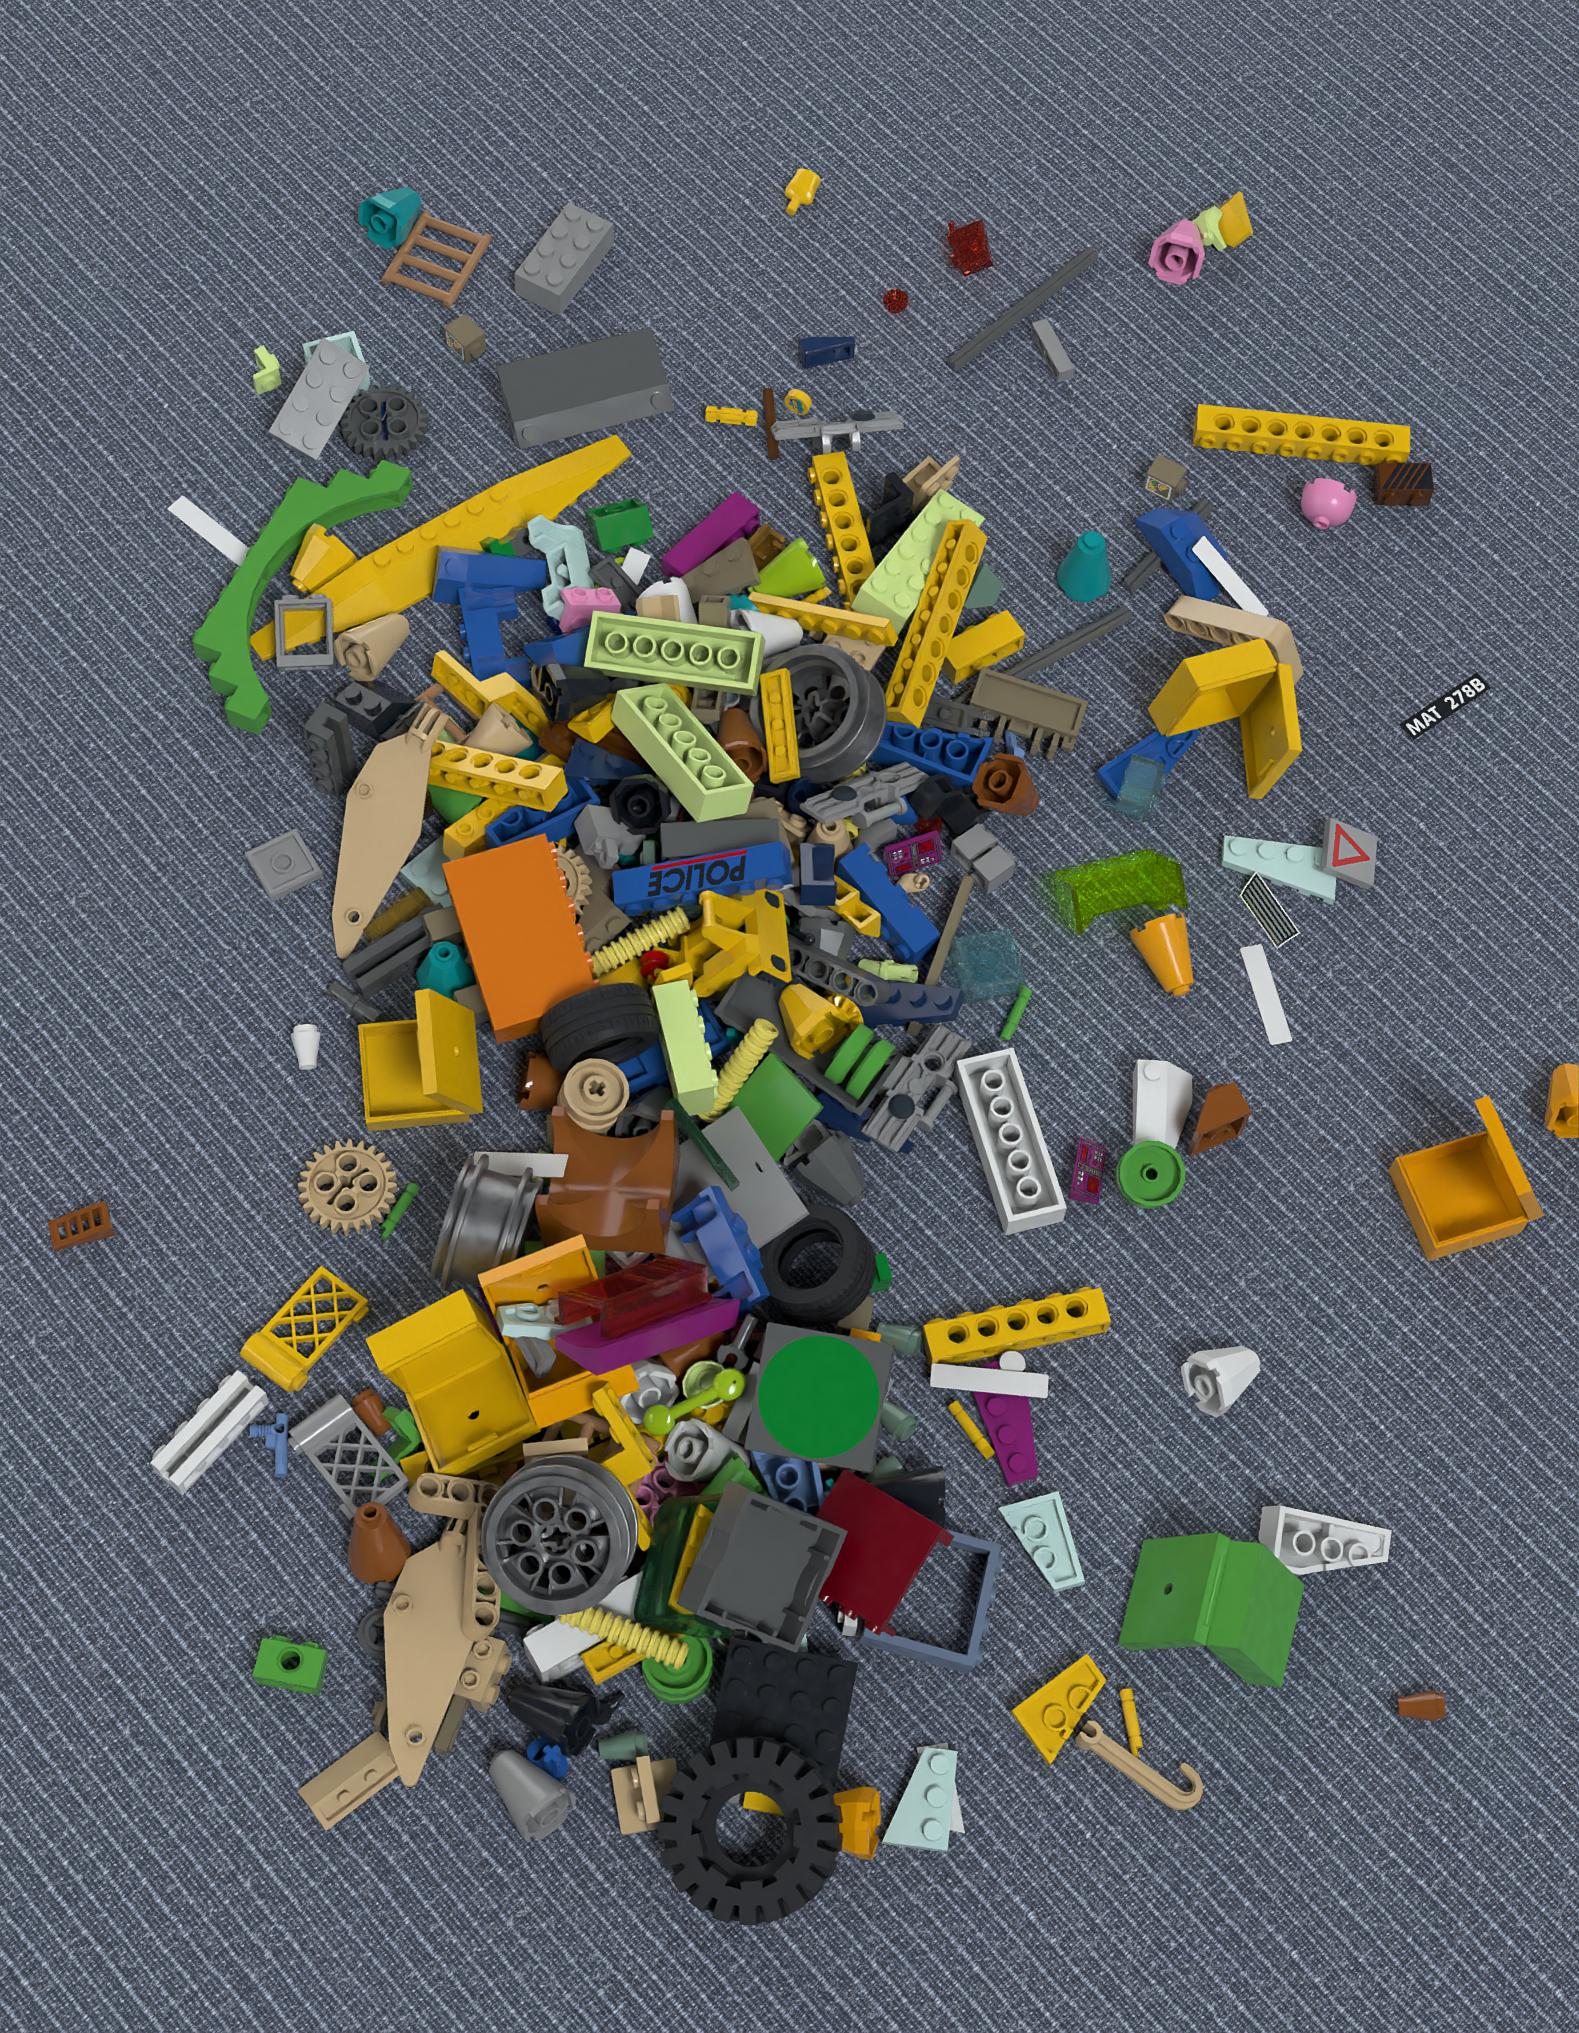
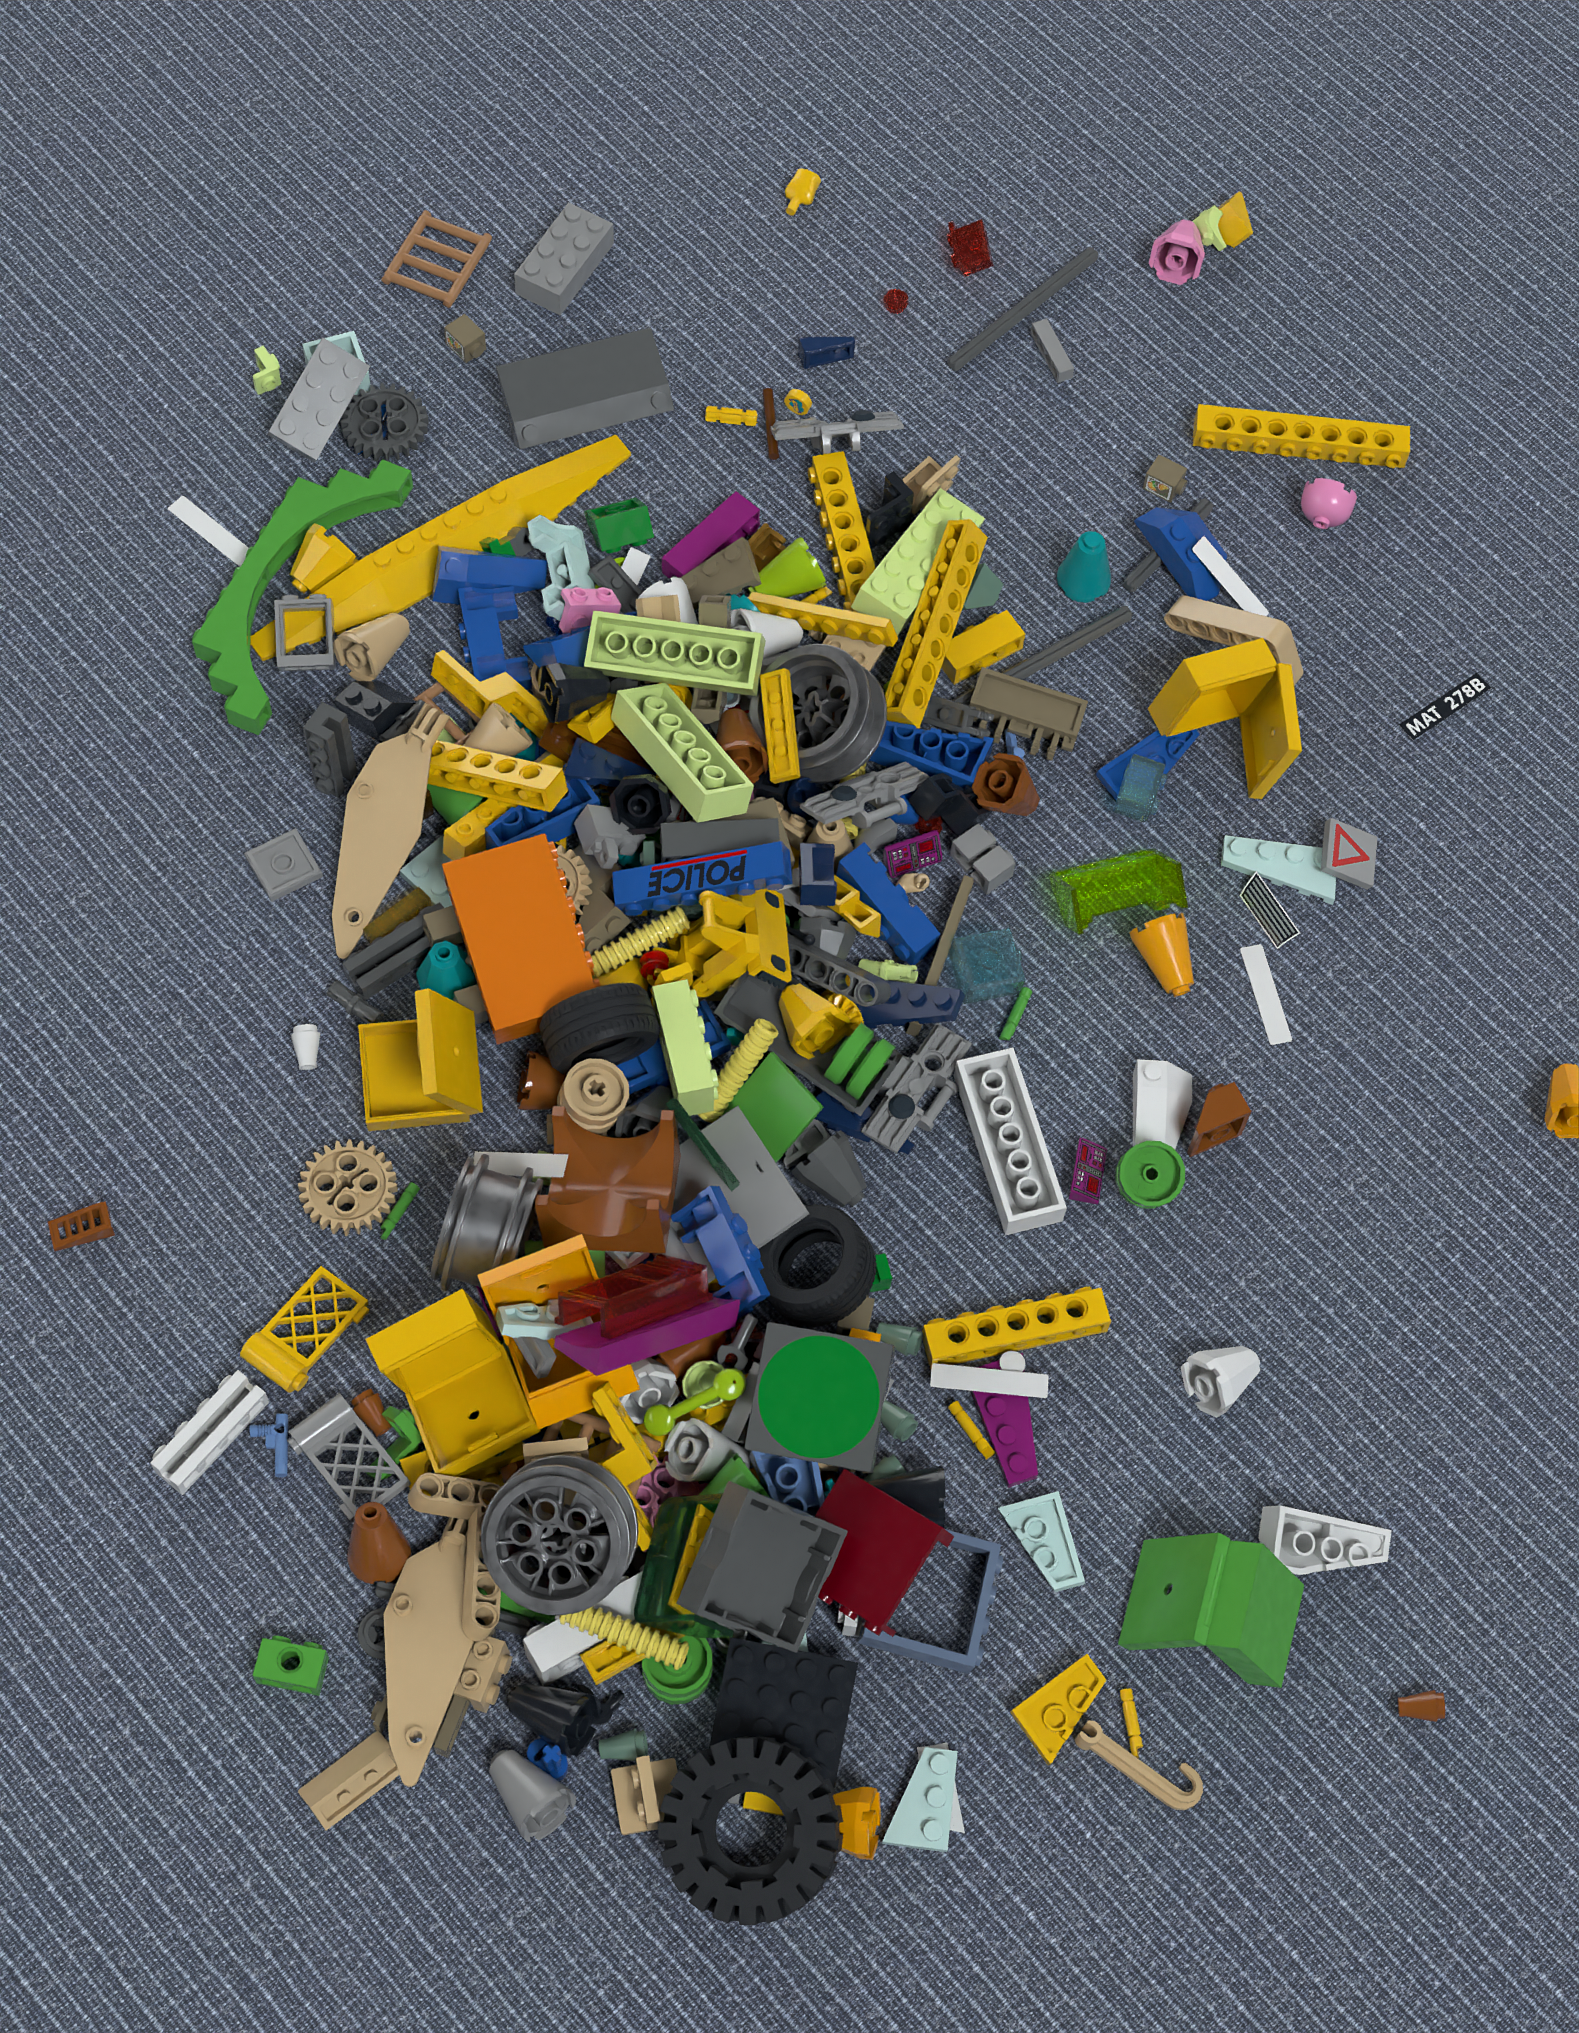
(389, 216): teal cone -> none
(1403, 484): reddish brown brick -> none
(1466, 1189): light orange container -> none

